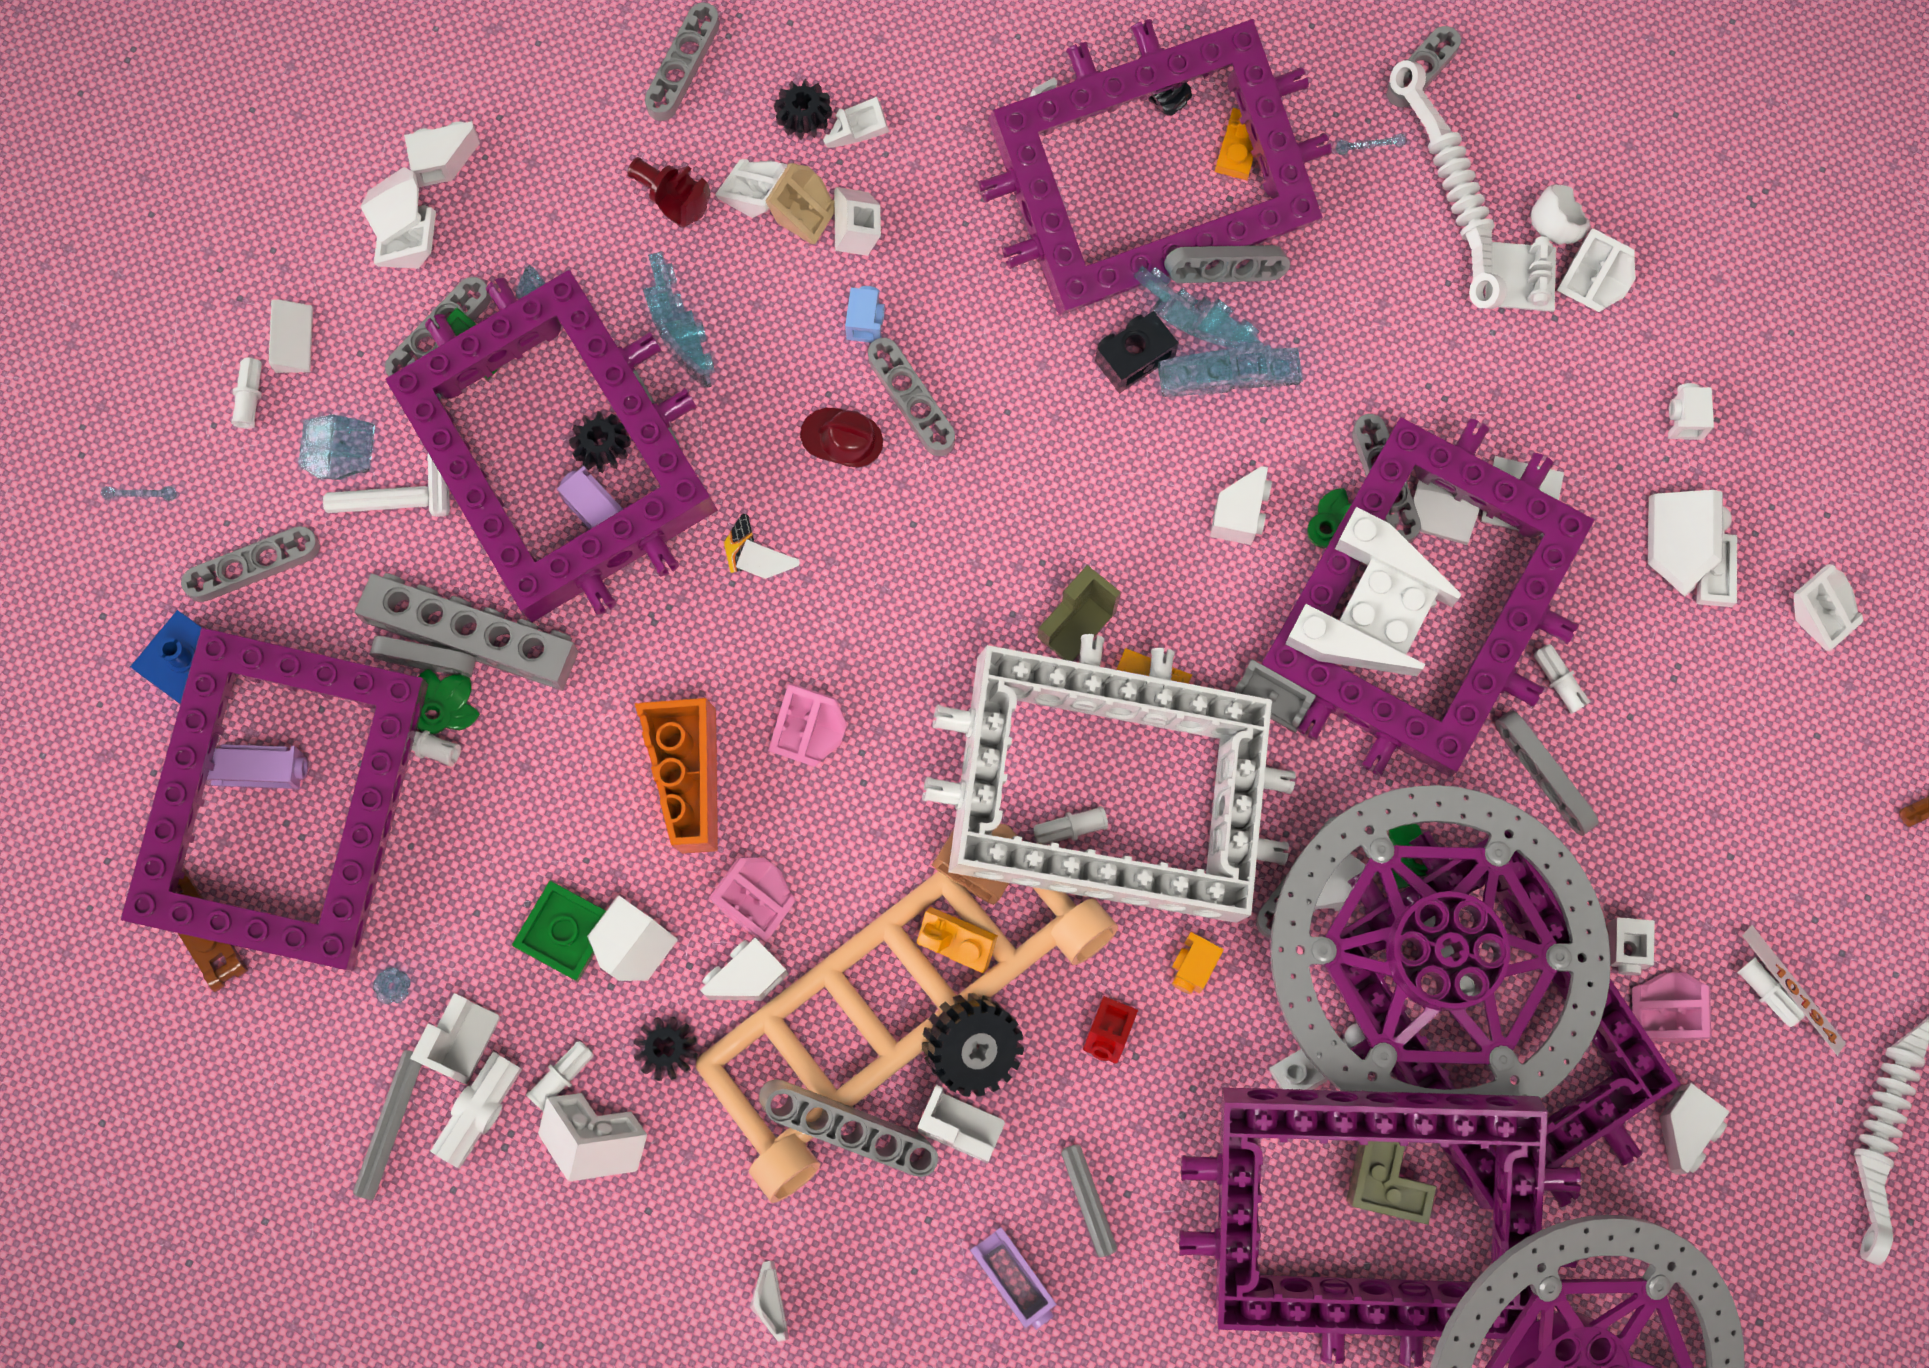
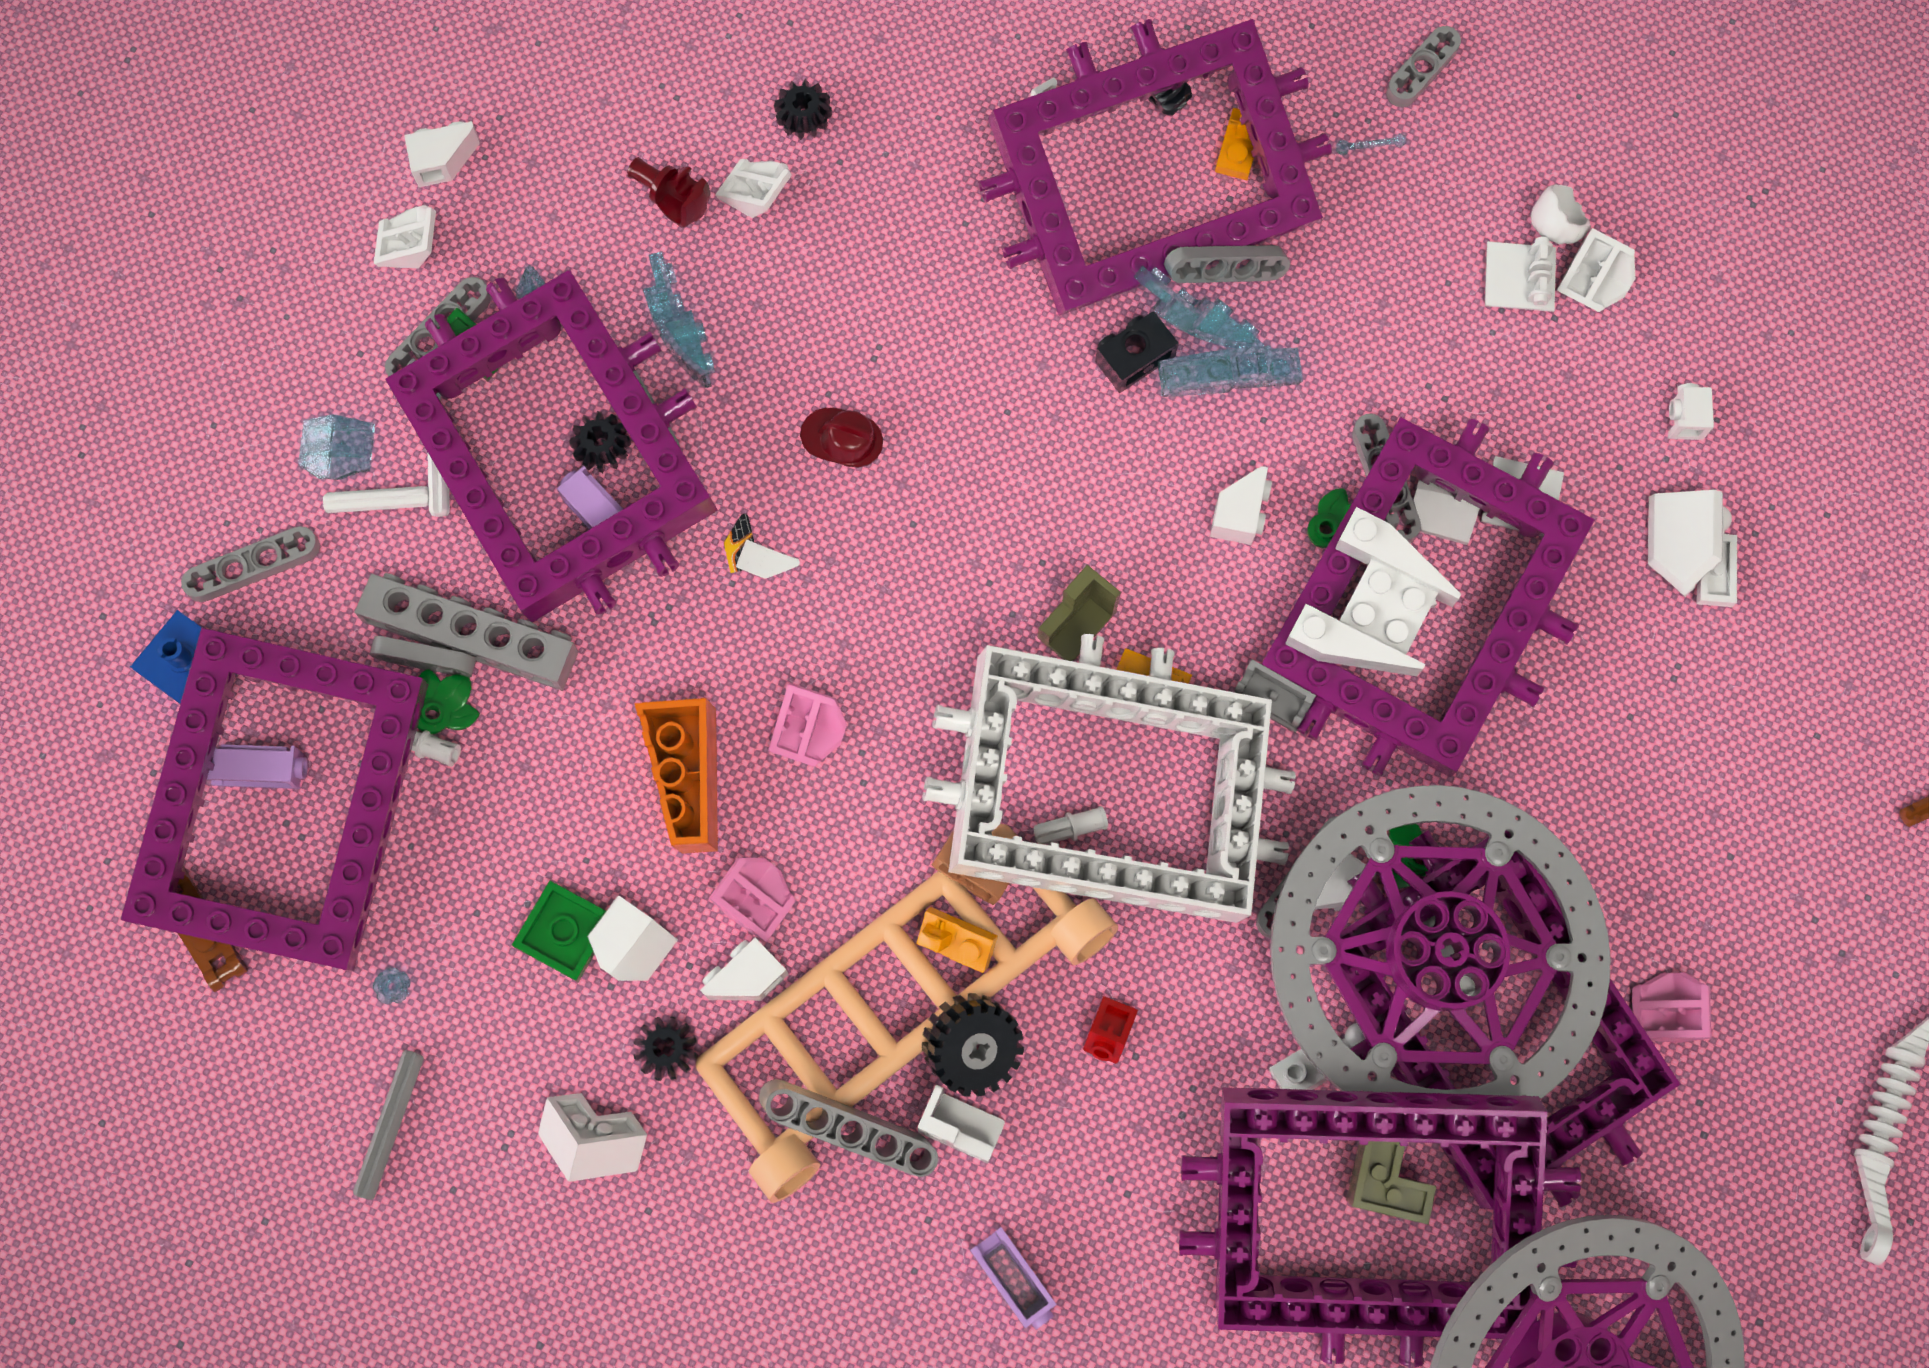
(168, 493): clear light blue hinge -> none
(247, 393): white axle -> none
(290, 337): white slope -> none
(393, 205): white slope -> none
(457, 1040): white panel -> none
(476, 1110): white piece -> none
(560, 1074): white axle -> none
(678, 60): light grey beam -> none
(768, 1302): white slope -> none
(801, 202): tan slope -> none
(856, 221): white slope -> none
(857, 124): white slope -> none
(864, 315): light blue brick -> none
(908, 398): light grey beam -> none
(1089, 1200): light grey axle -> none
(1195, 964): light orange brick -> none
(1458, 180): white piece -> none
(1546, 773): light grey beam -> none
(1561, 678): white axle -> none
(1639, 936): white brick -> none
(1688, 1126): white slope -> none
(1771, 992): white axle -> none
(1794, 989): white sticker -> none
(1827, 607): white slope -> none

